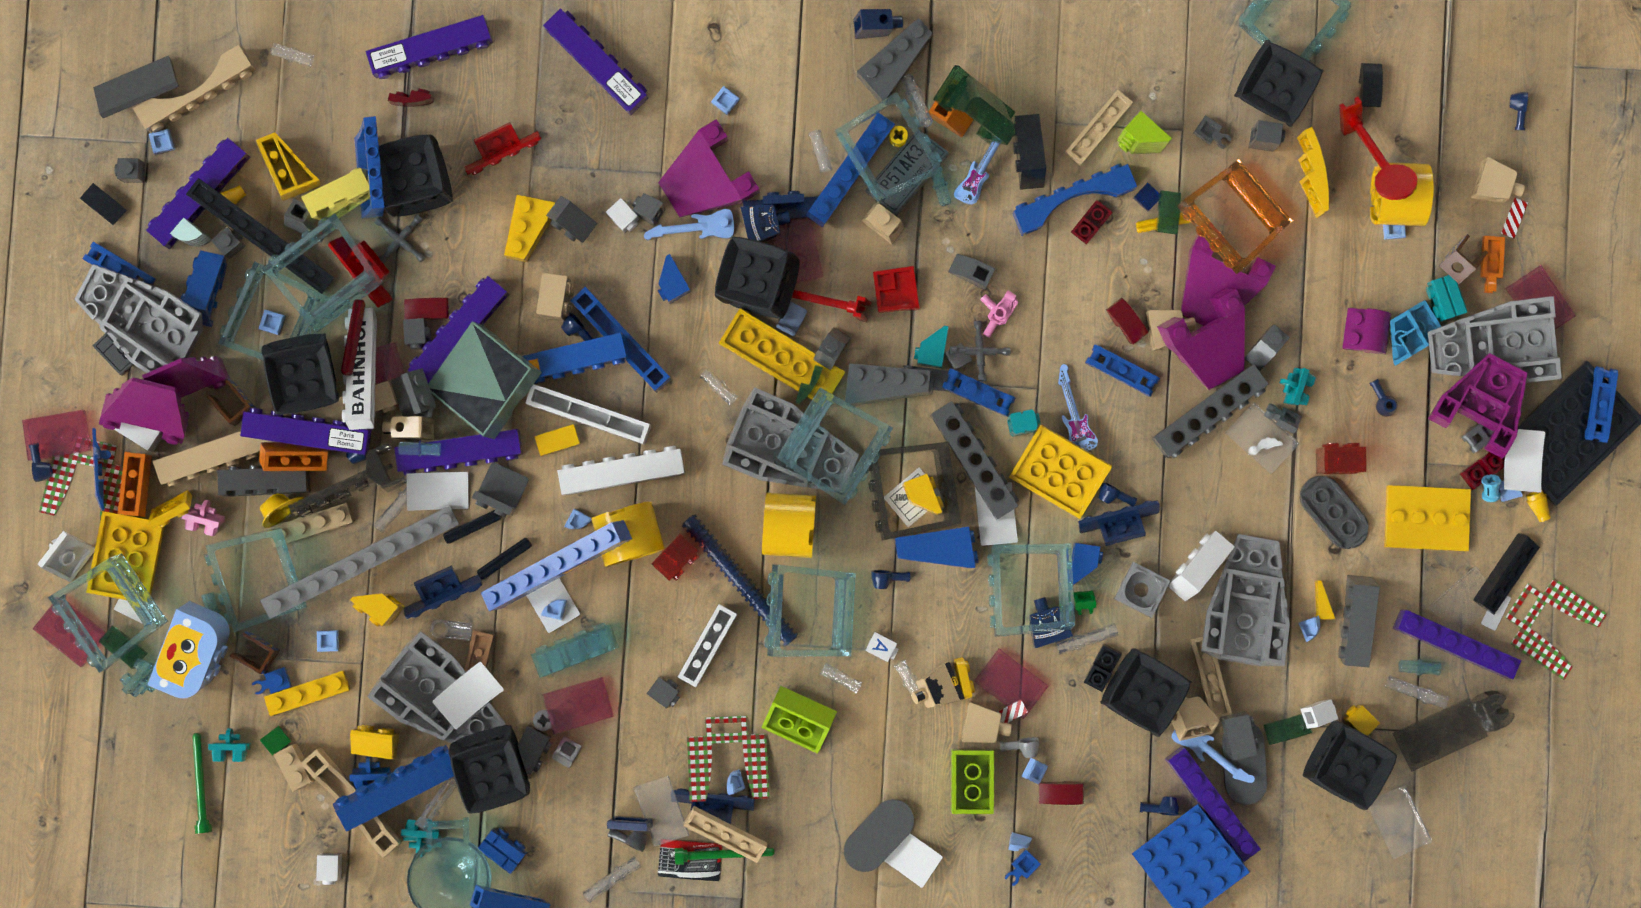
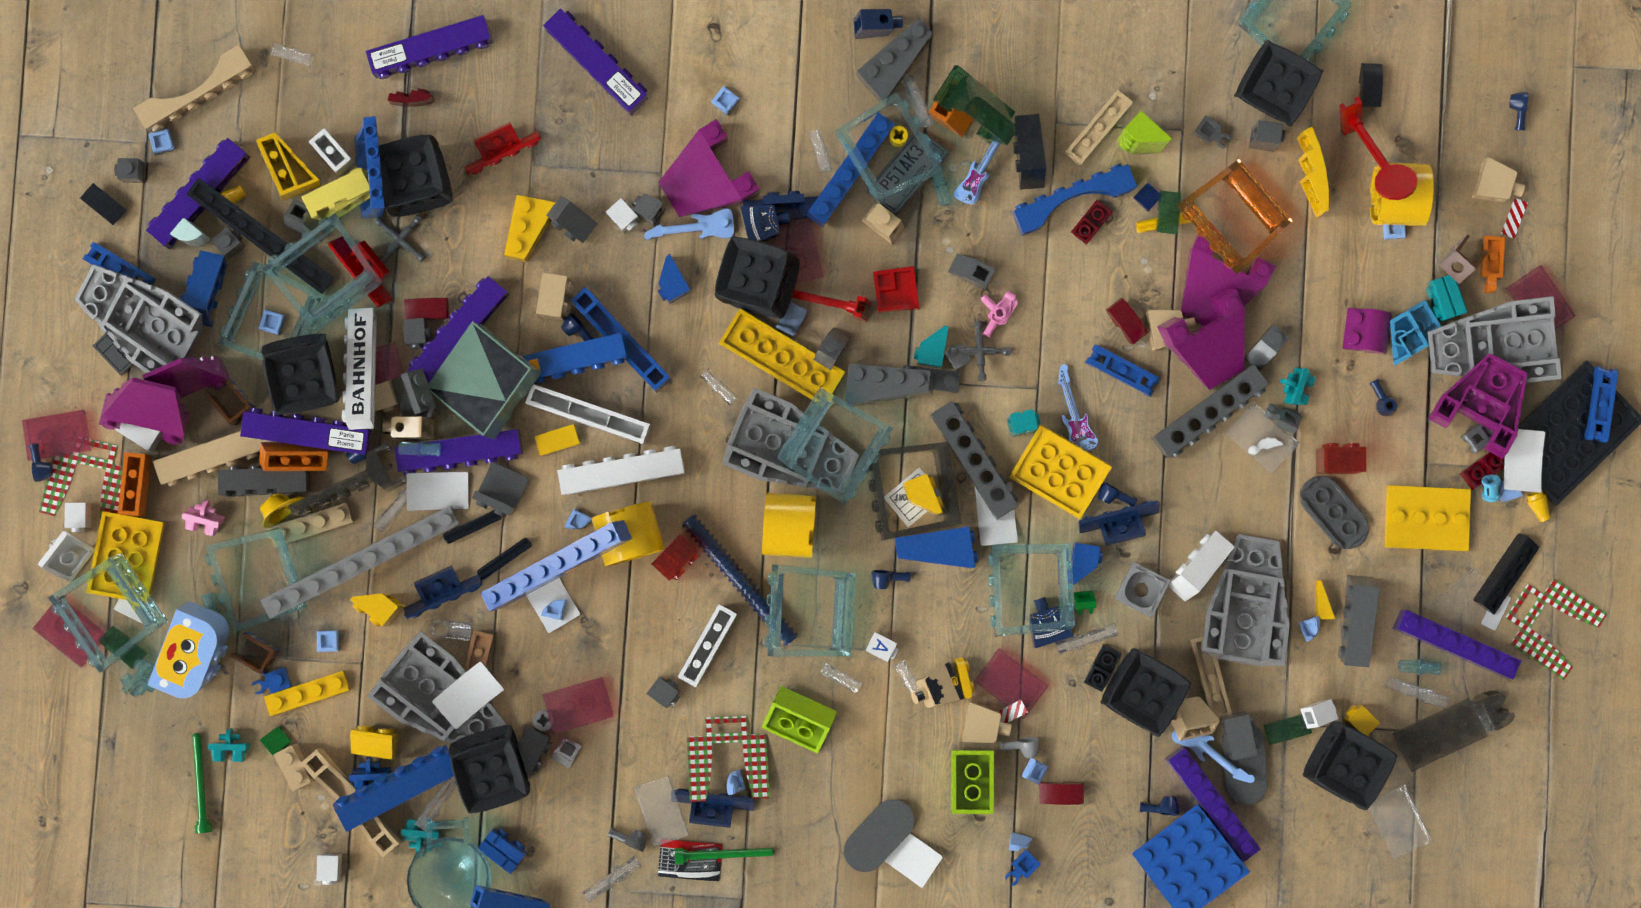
(78, 516): none -> white brick
(99, 483): blue piece -> none
(135, 87): dark grey tile -> none
(171, 508): yellow plate -> none
(332, 152): none -> white brick
(353, 337): dark red axle -> none
(575, 650): clear light blue wedge -> none
(630, 823): dark blue tile -> none
(725, 834): tan plate -> none
(805, 389): clear green slope -> none
(978, 392): blue plate -> none

